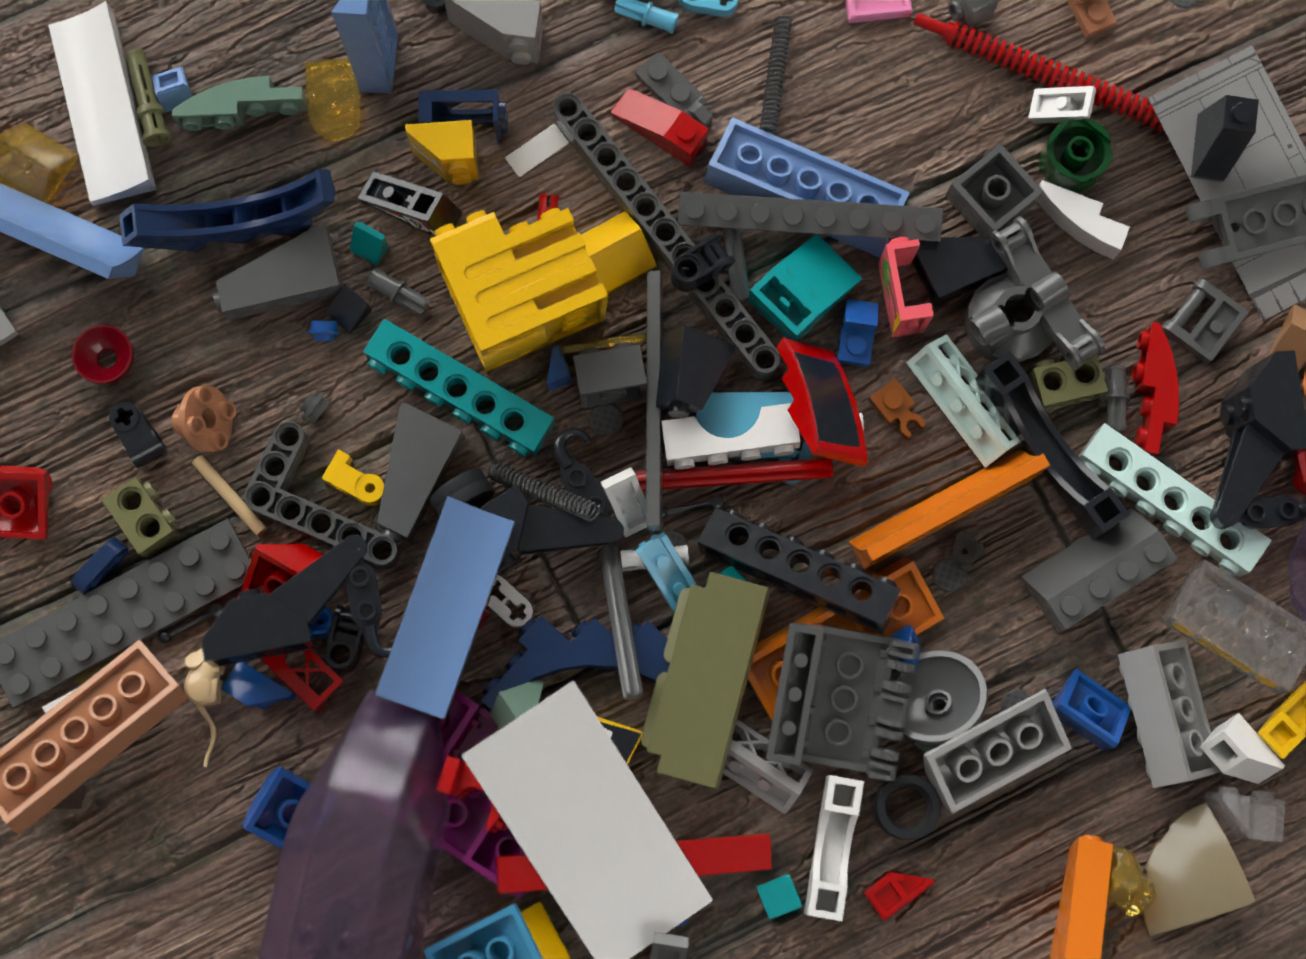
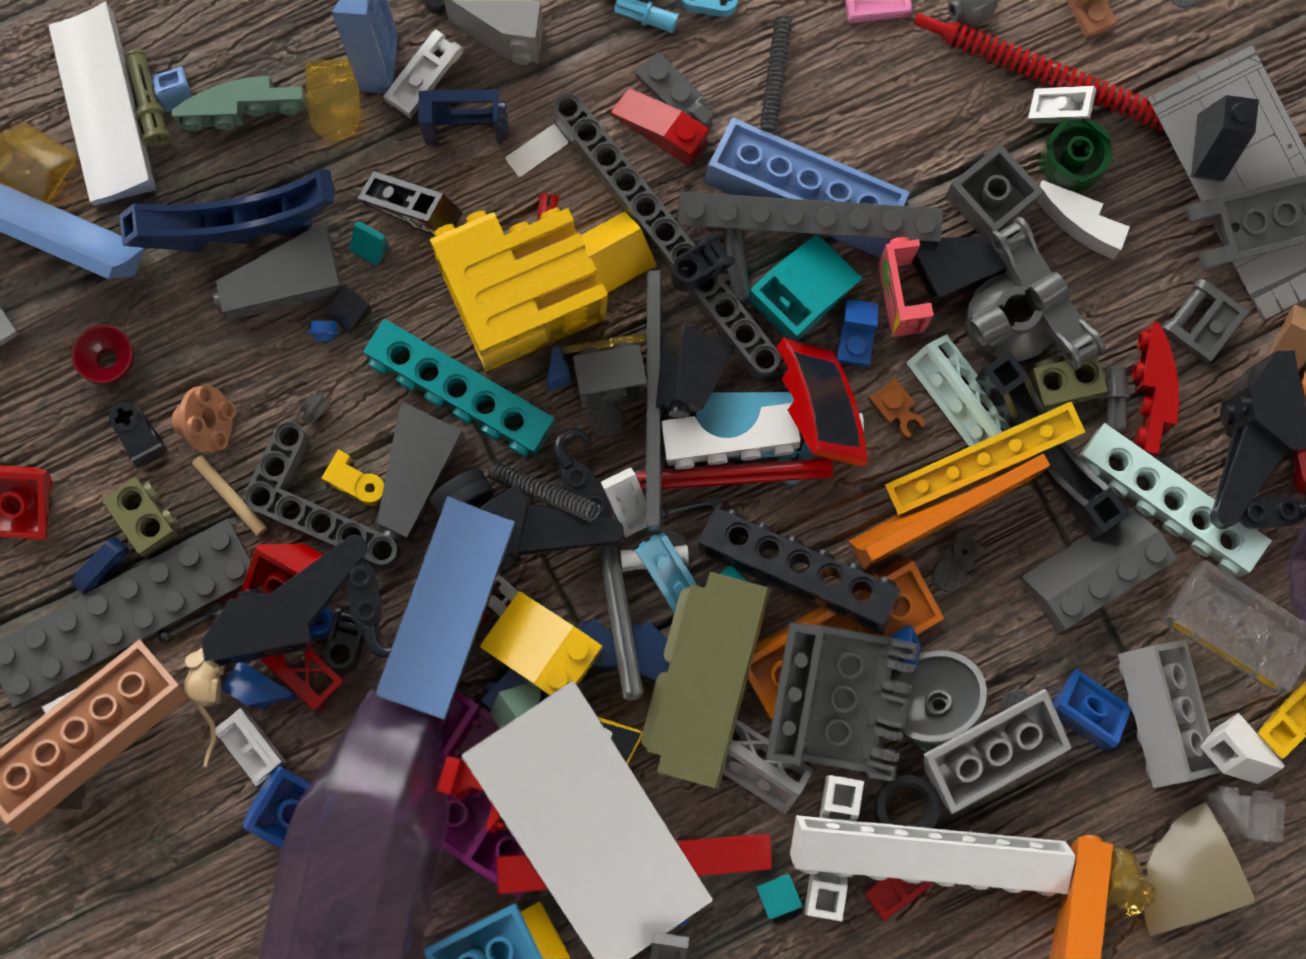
(250, 746): none -> white hinge
(398, 292): dark grey axle -> none
(422, 73): none -> white plate
(446, 148): yellow slope -> none
(540, 645): none -> yellow slope
(931, 855): none -> white brick
(985, 458): none -> yellow plate

